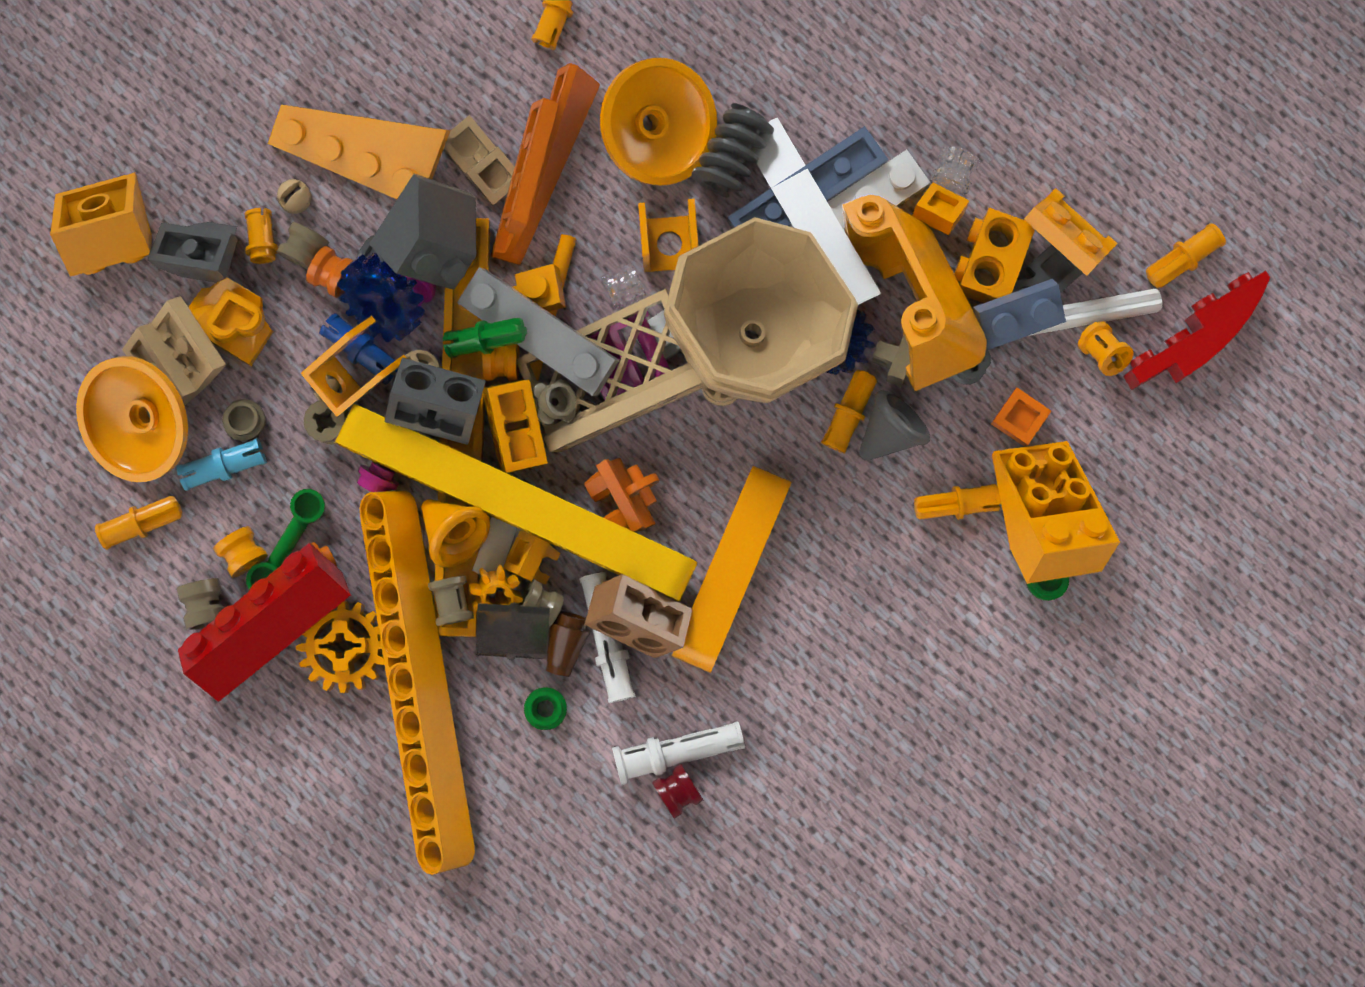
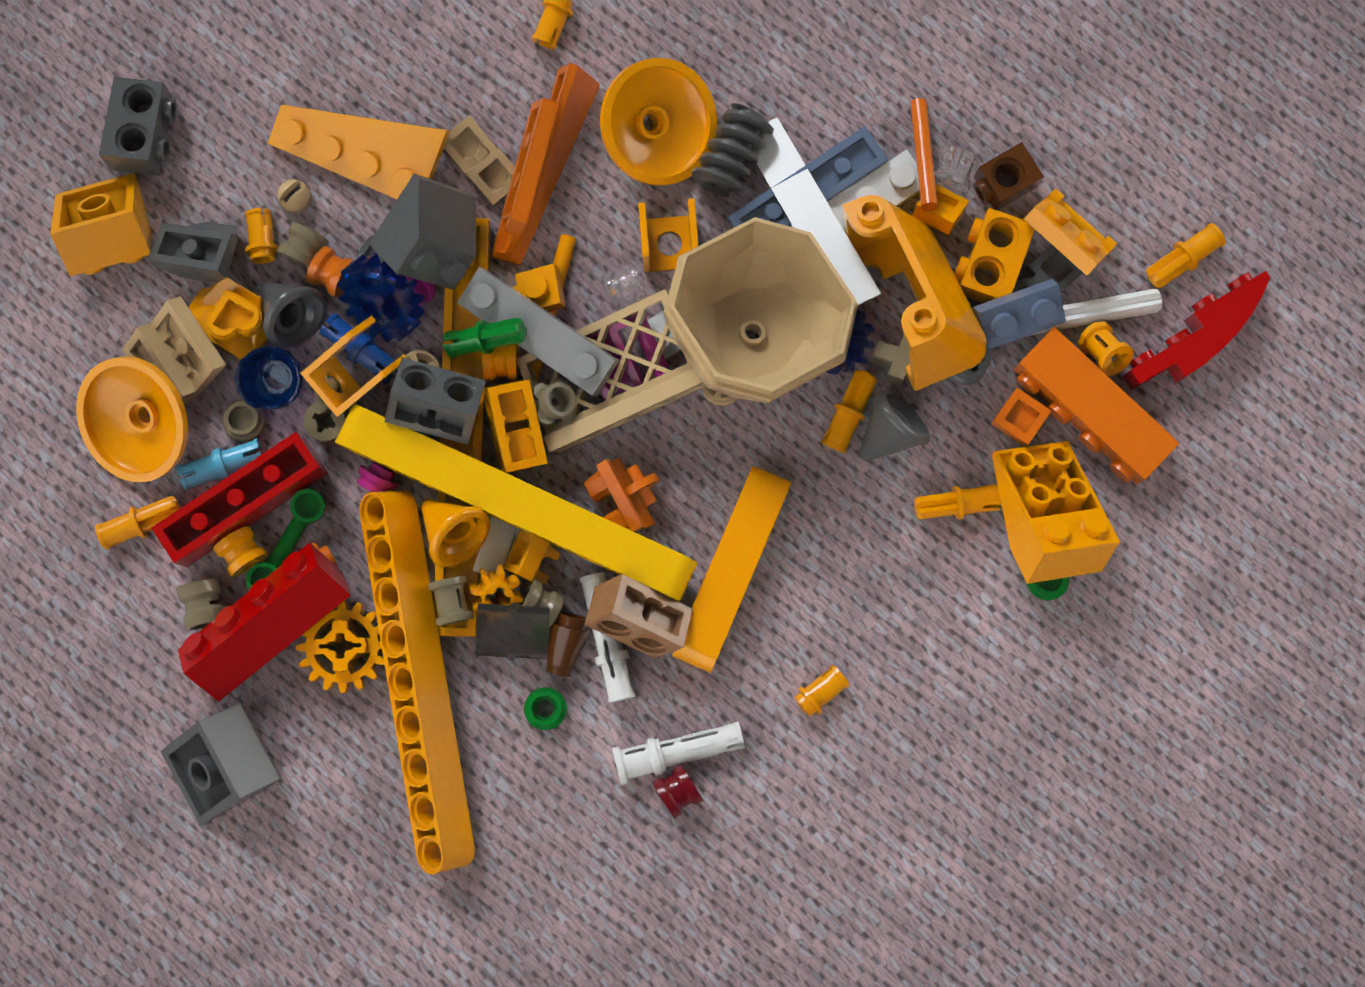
(127, 126): none -> dark grey brick
(220, 763): none -> dark grey slope
(240, 499): none -> red brick
(276, 364): none -> clear blue hair
(307, 315): none -> dark grey hat
(821, 691): none -> light orange pin
(924, 155): none -> orange bar
(1019, 165): none -> reddish brown brick
(1095, 406): none -> orange brick

